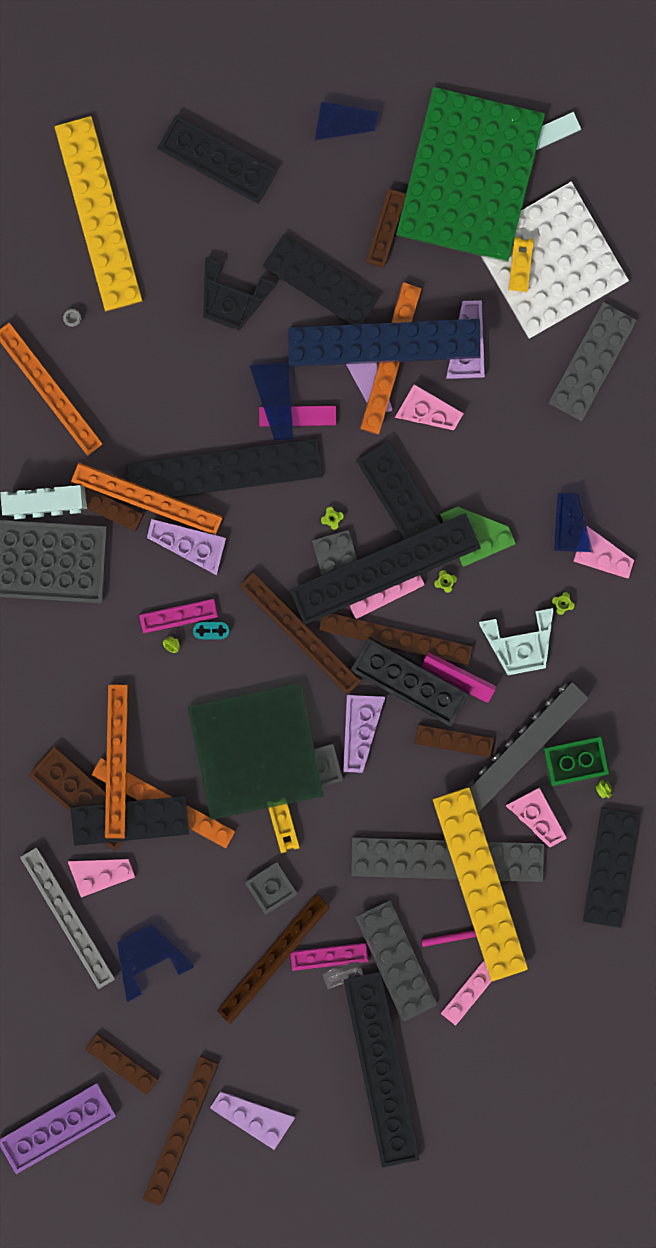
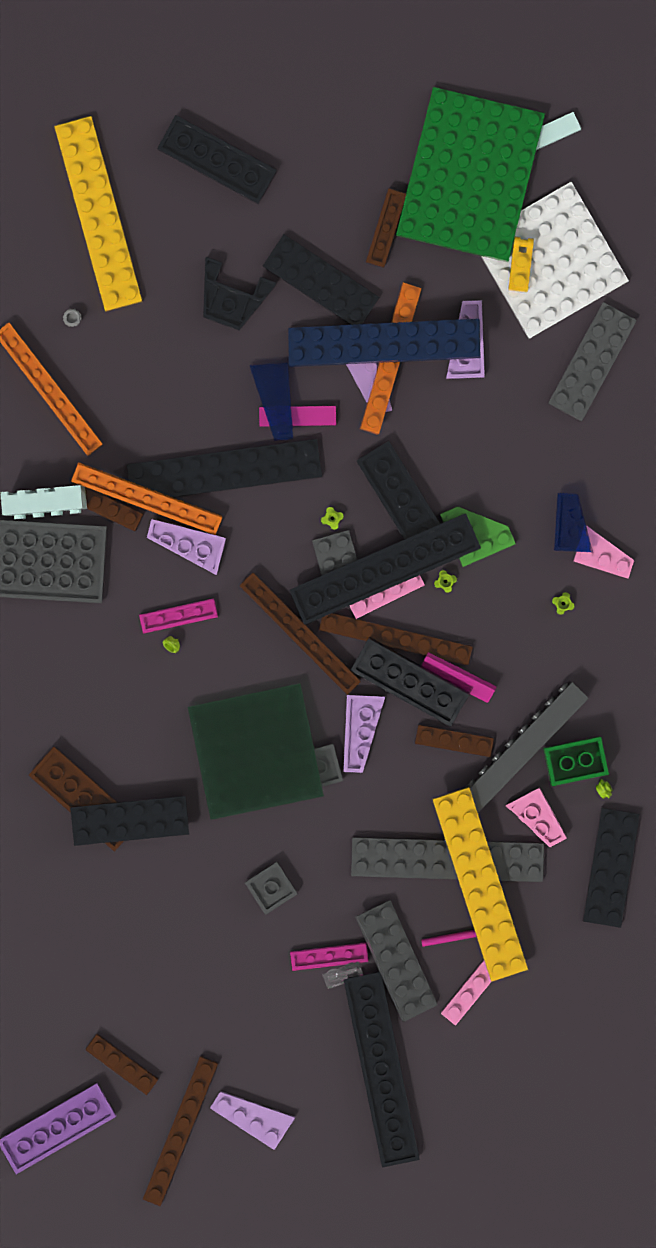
(67, 918): light grey plate -> none
(100, 874): bright pink wing -> none
(116, 761): orange plate -> none
(143, 951): clear blue wing -> none
(196, 820): orange plate -> none
(211, 625): teal beam -> none
(273, 959): reddish brown plate -> none
(283, 827): yellow plate -> none
(343, 120): clear blue wing -> none
(427, 409): bright pink wing -> none
(523, 651): light aqua wing -> none

